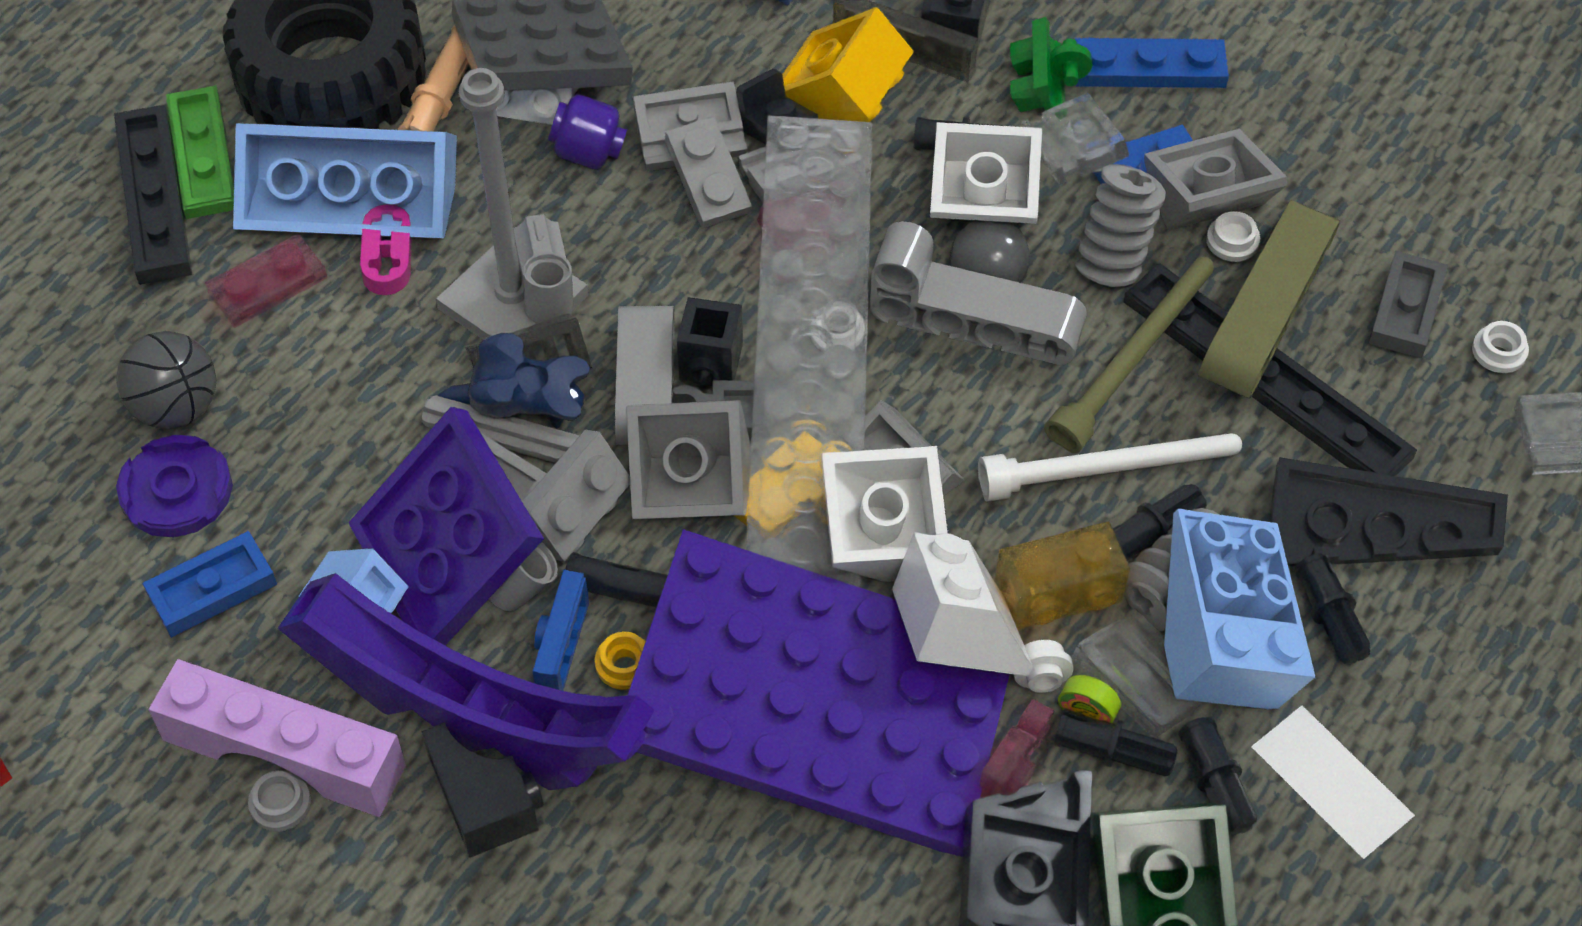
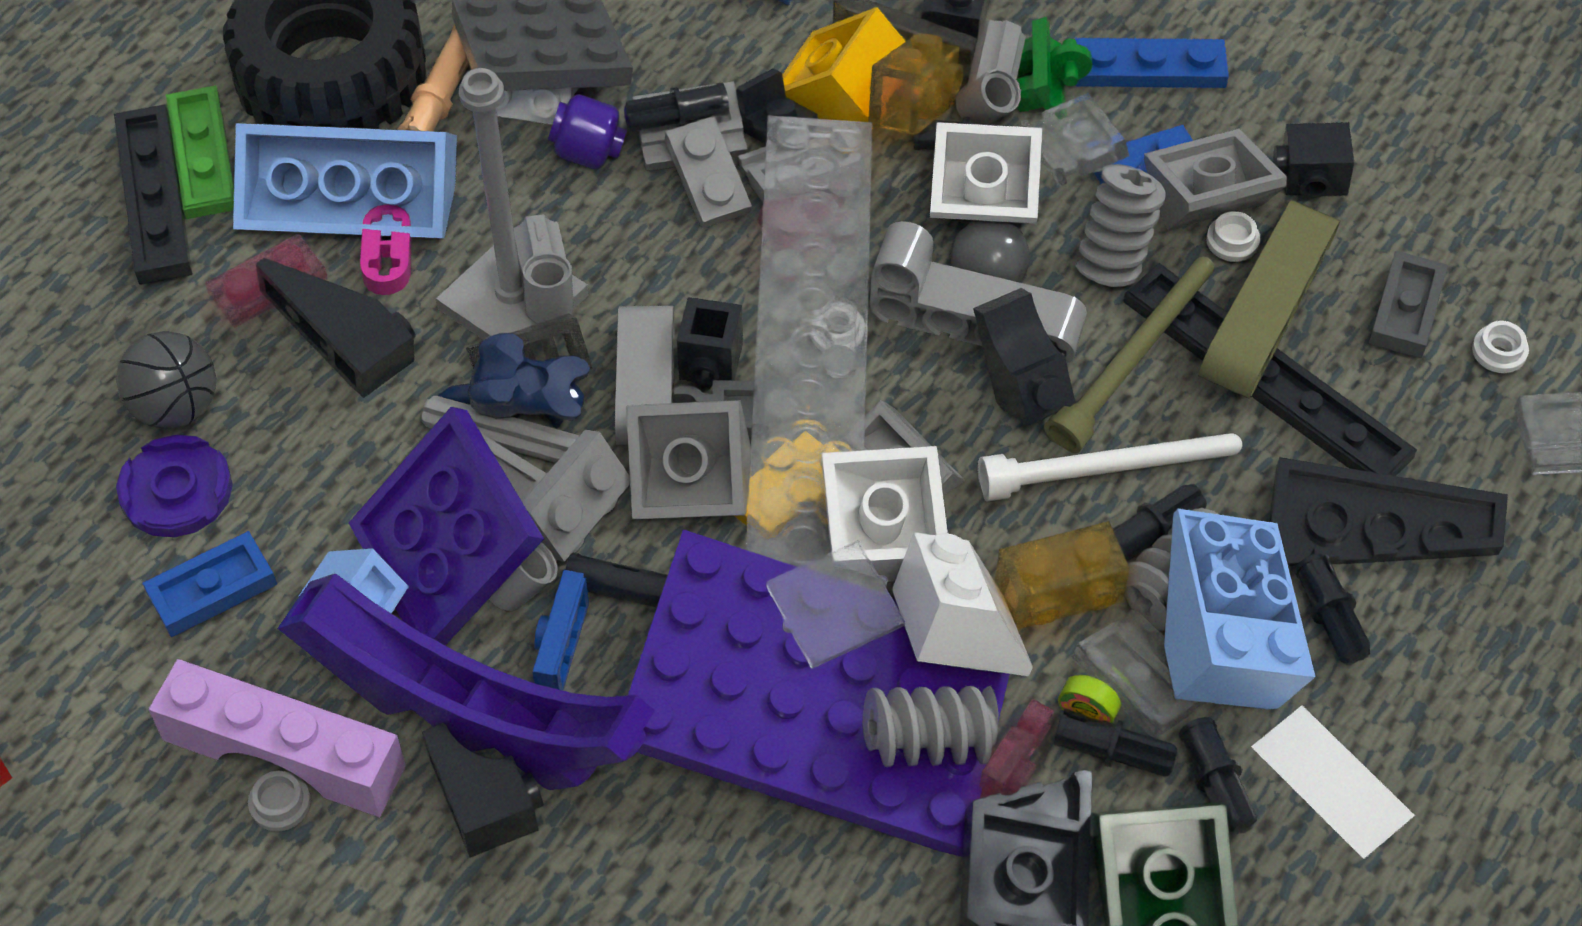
(342, 325): none -> black slope
(614, 647): yellow plate -> none
(676, 107): none -> black axle
(835, 604): none -> clear piece
(914, 84): none -> clear yellow brick
(931, 723): none -> light grey piece
(993, 73): none -> light grey piece
(1022, 362): none -> black arch
(1049, 664): white plate -> none
(1316, 159): none -> black brick

